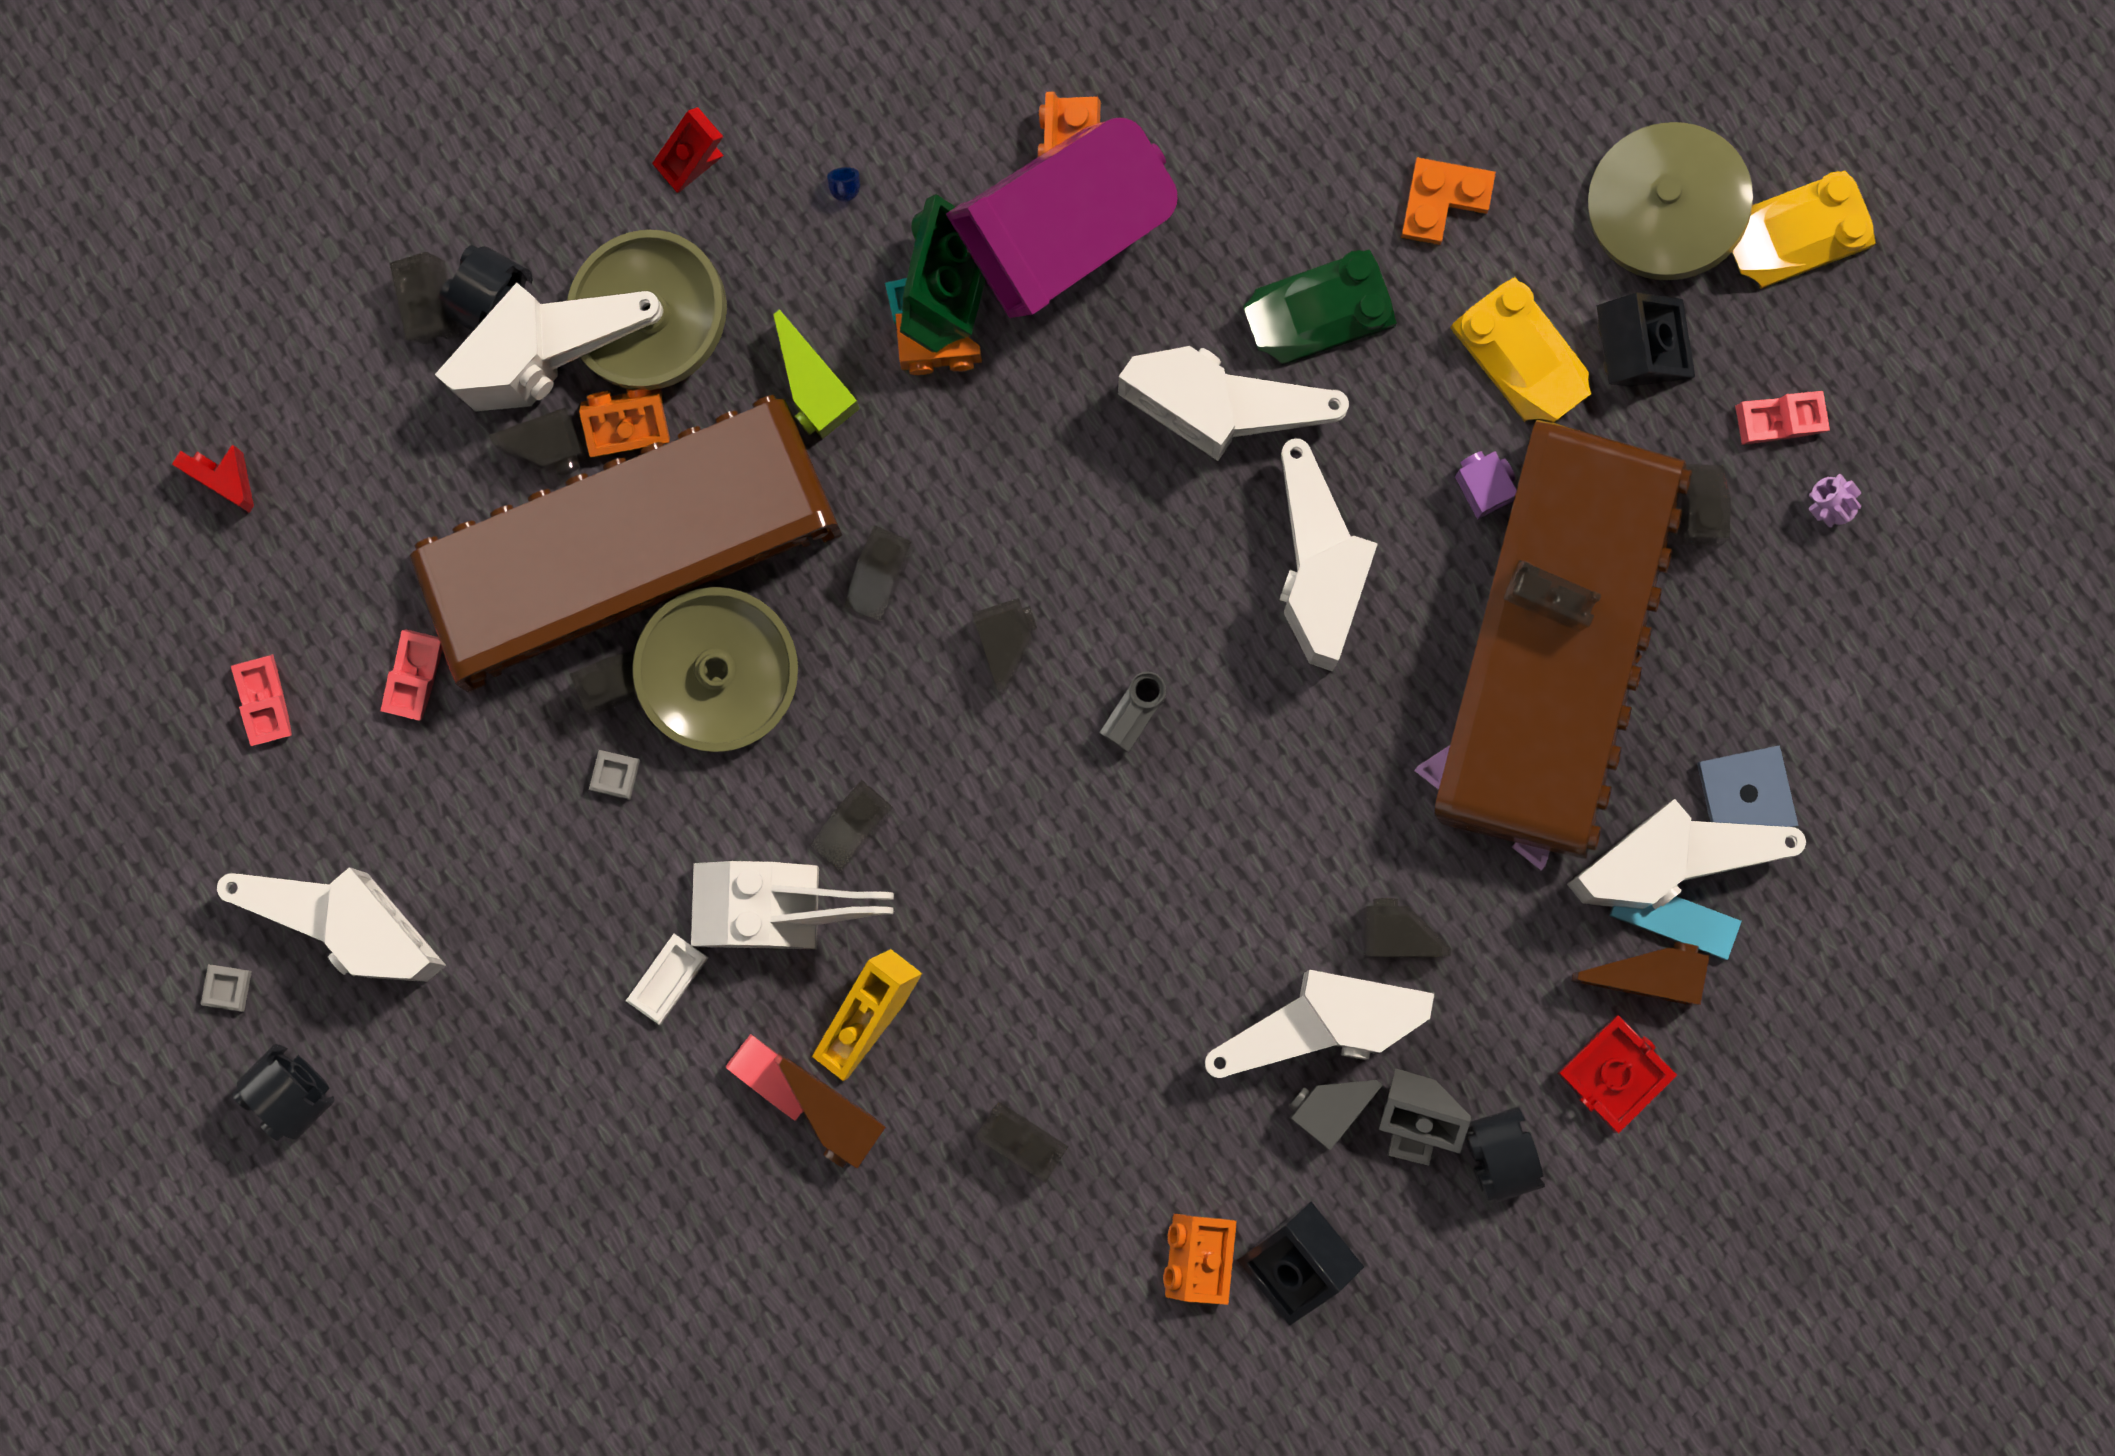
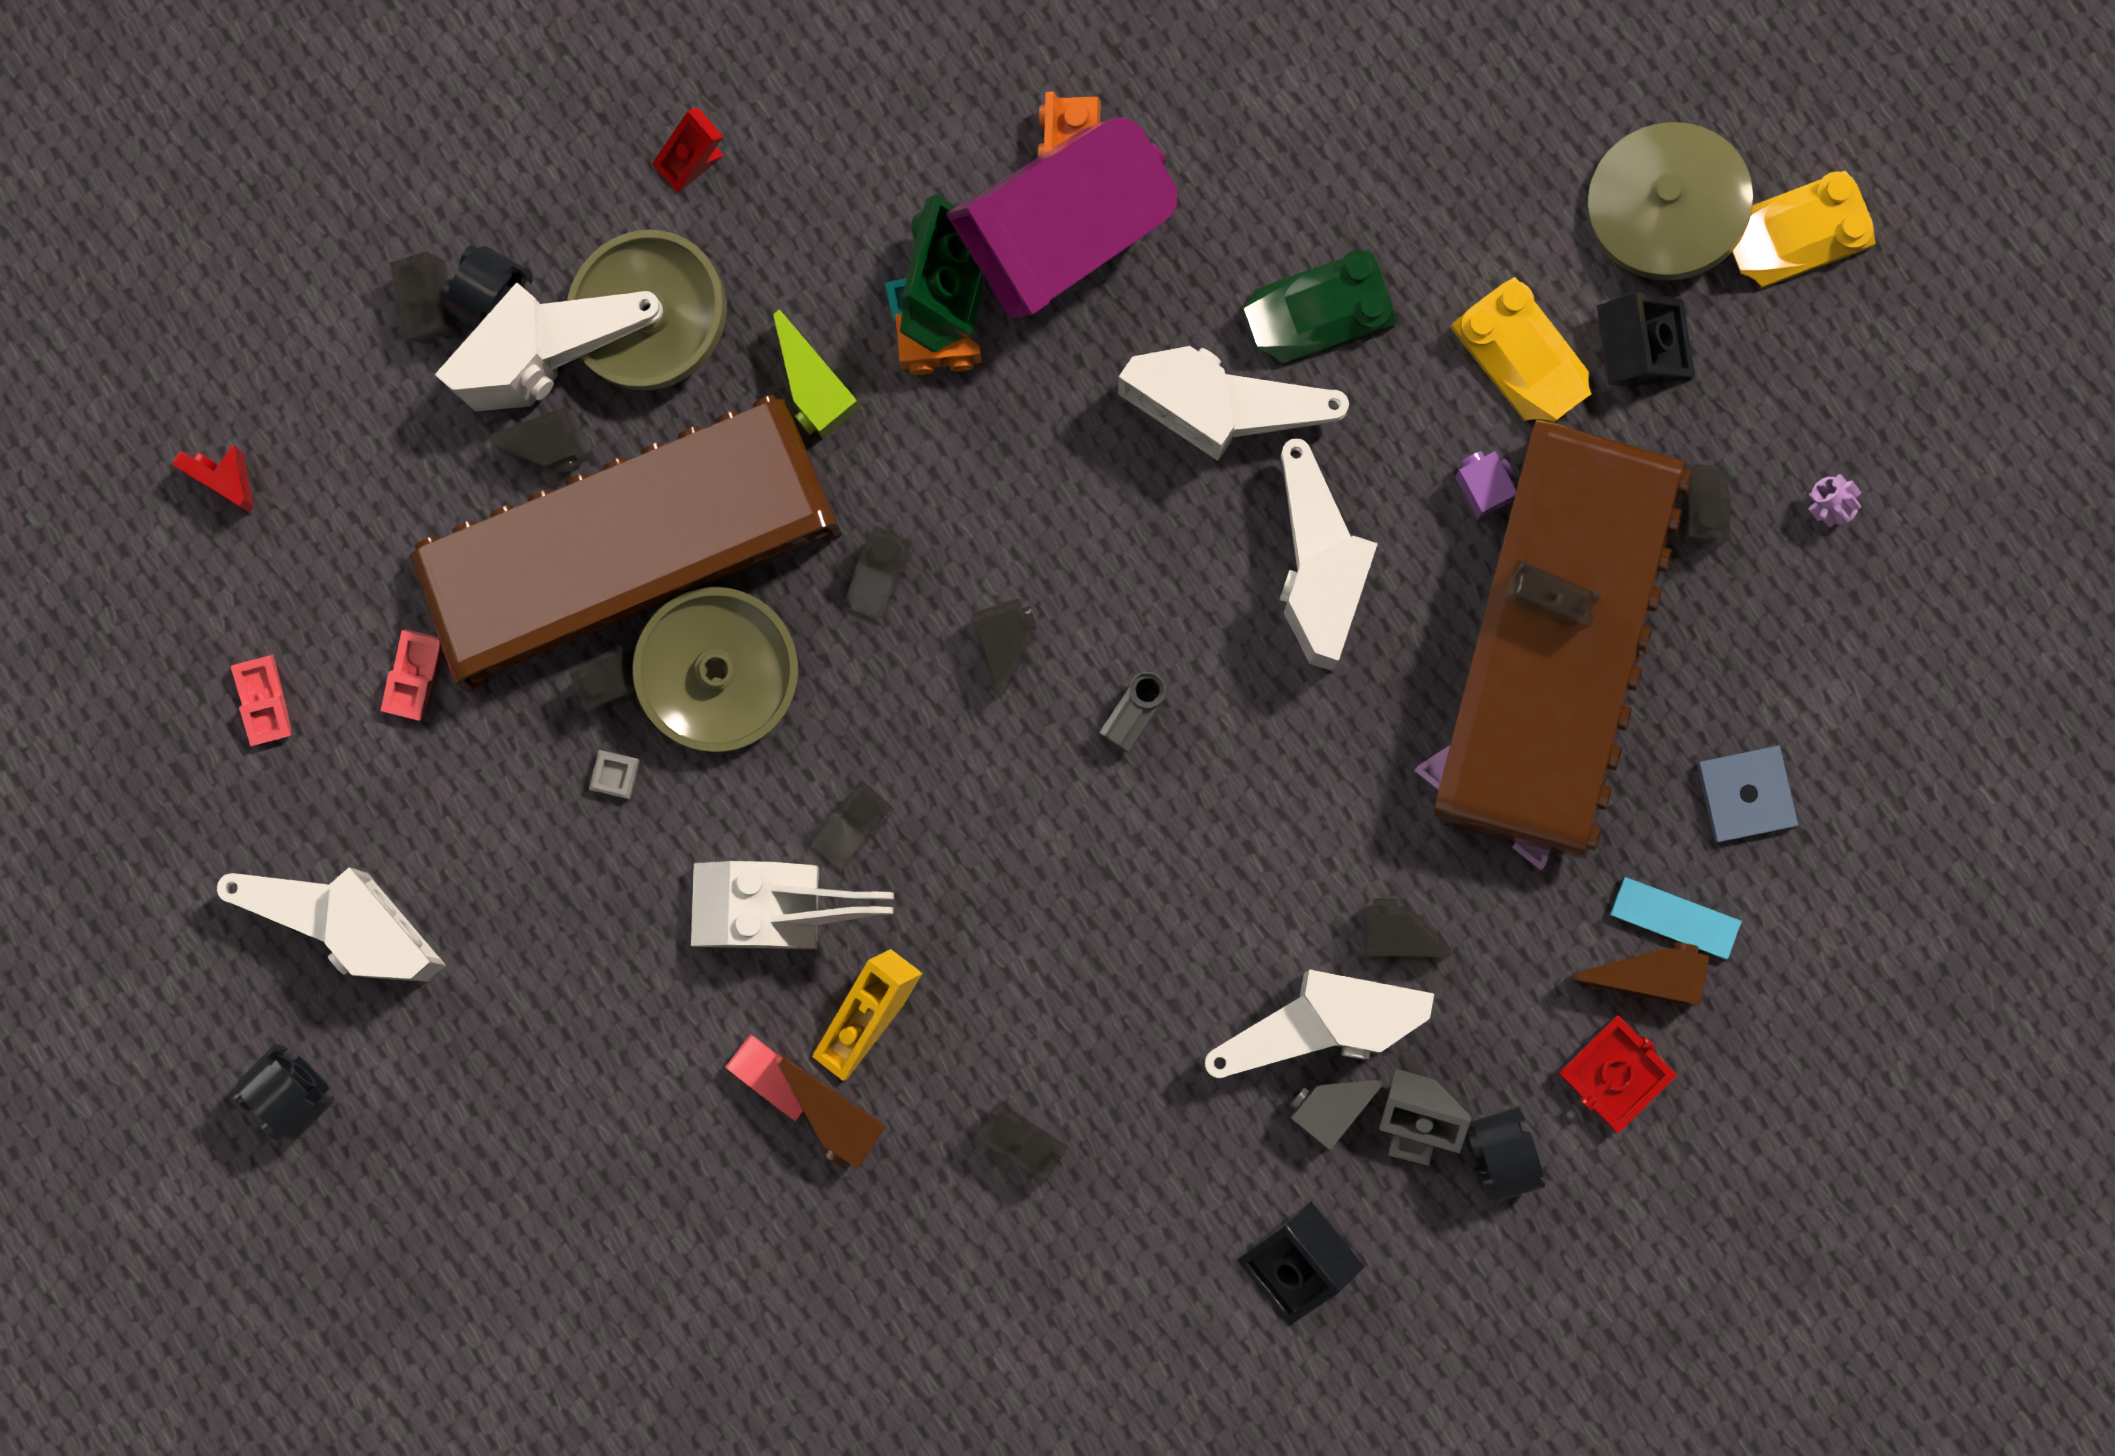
(226, 988): light grey tile -> none
(623, 421): orange bracket -> none
(667, 979): white tile -> none
(844, 183): clear blue hinge -> none
(1200, 1259): orange bracket -> none
(1440, 186): orange plate -> none
(1672, 849): white slope -> none
(1782, 417): coral slope -> none

